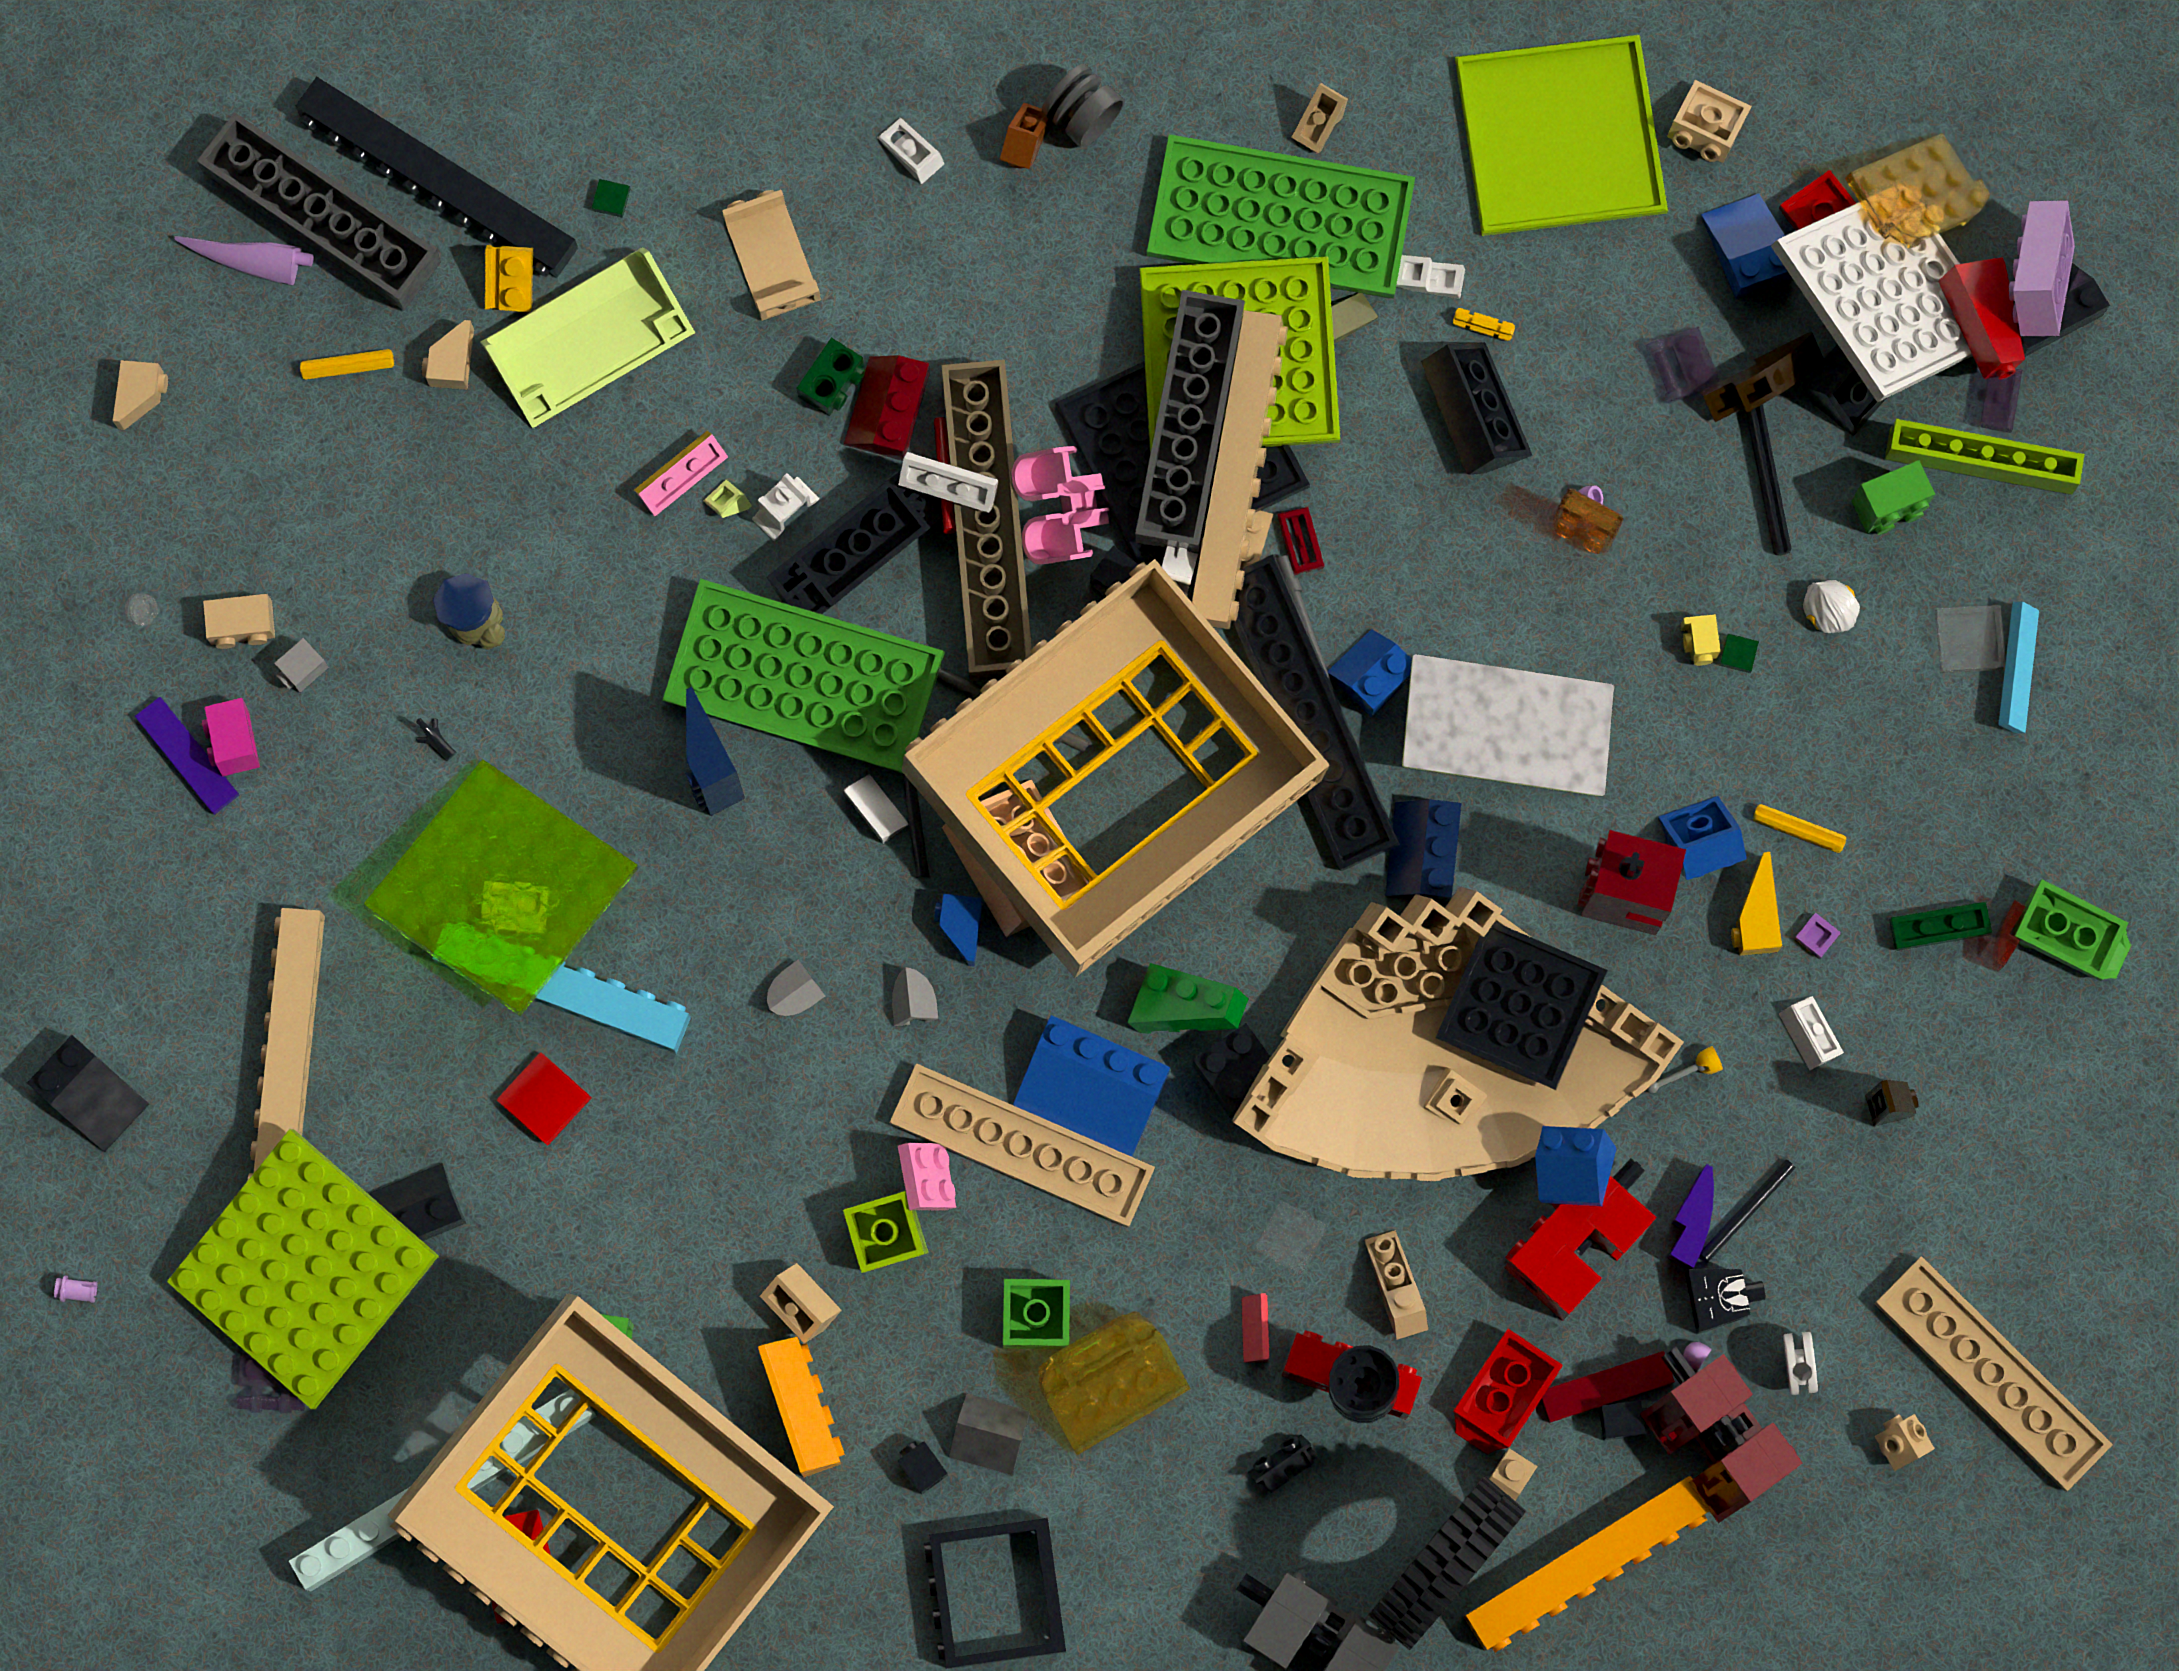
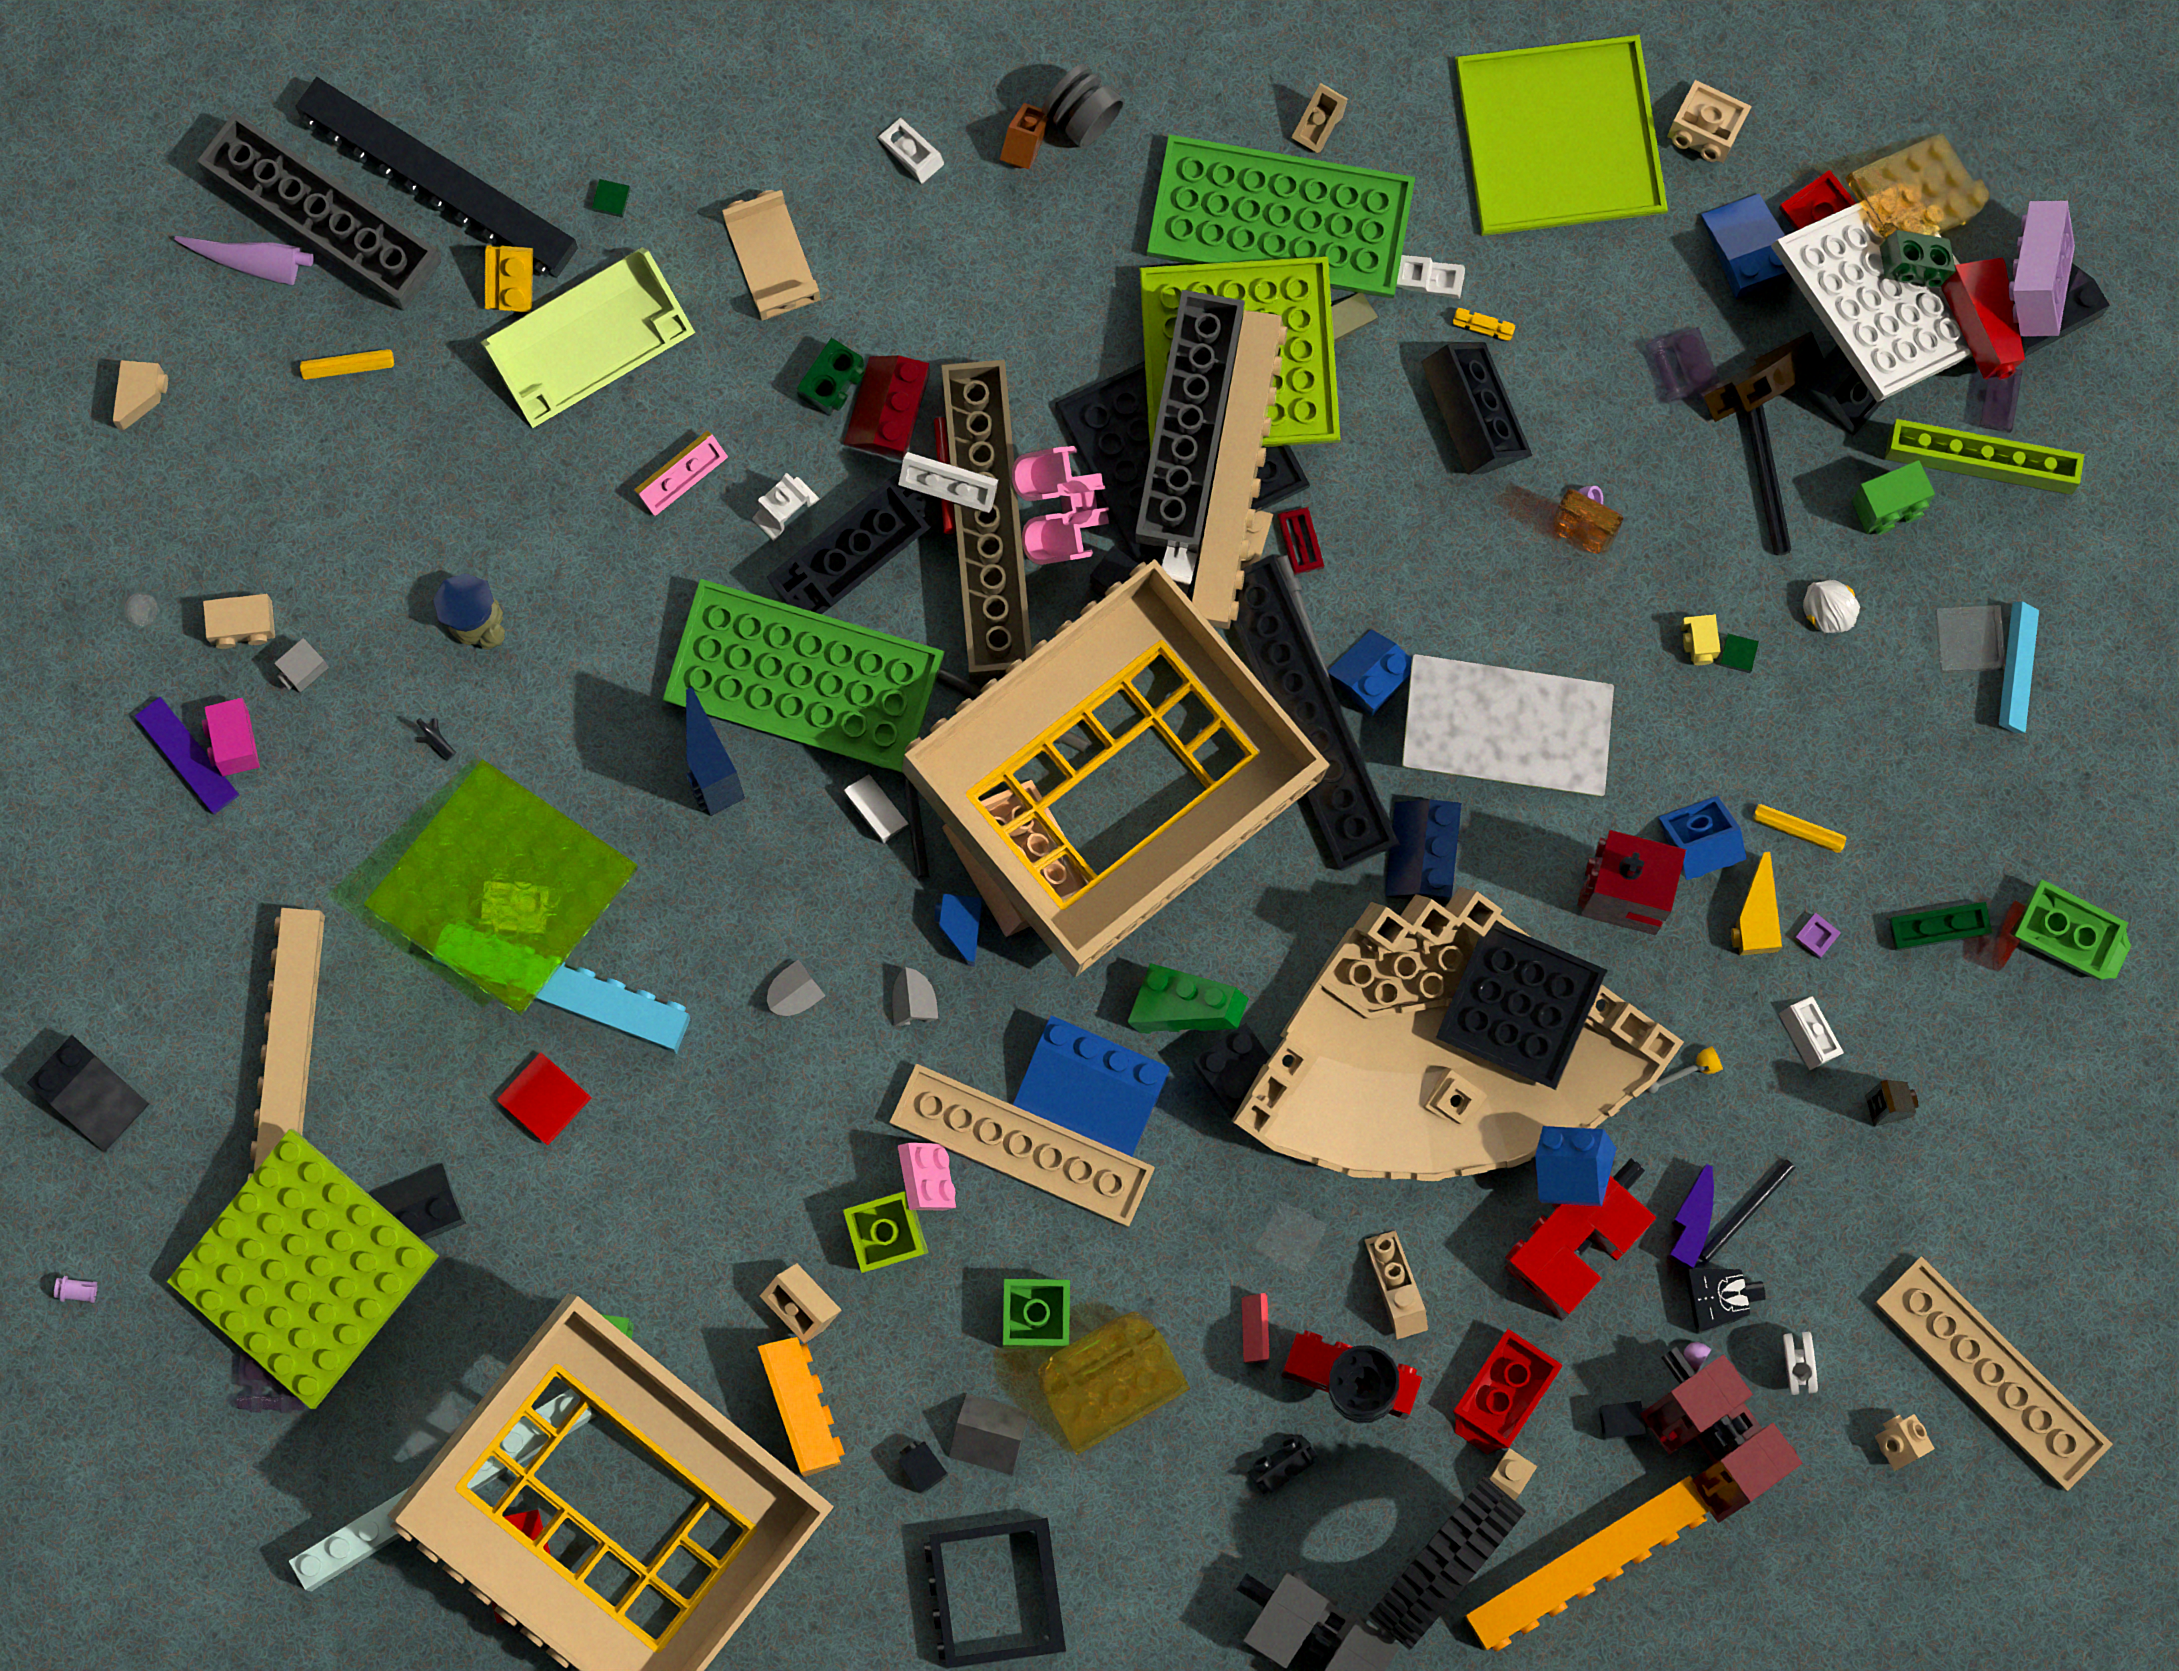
(450, 358): tan slope -> none
(730, 502): yellowish green slope -> none
(1606, 1387): dark red tile -> none
(1917, 258): none -> dark green brick

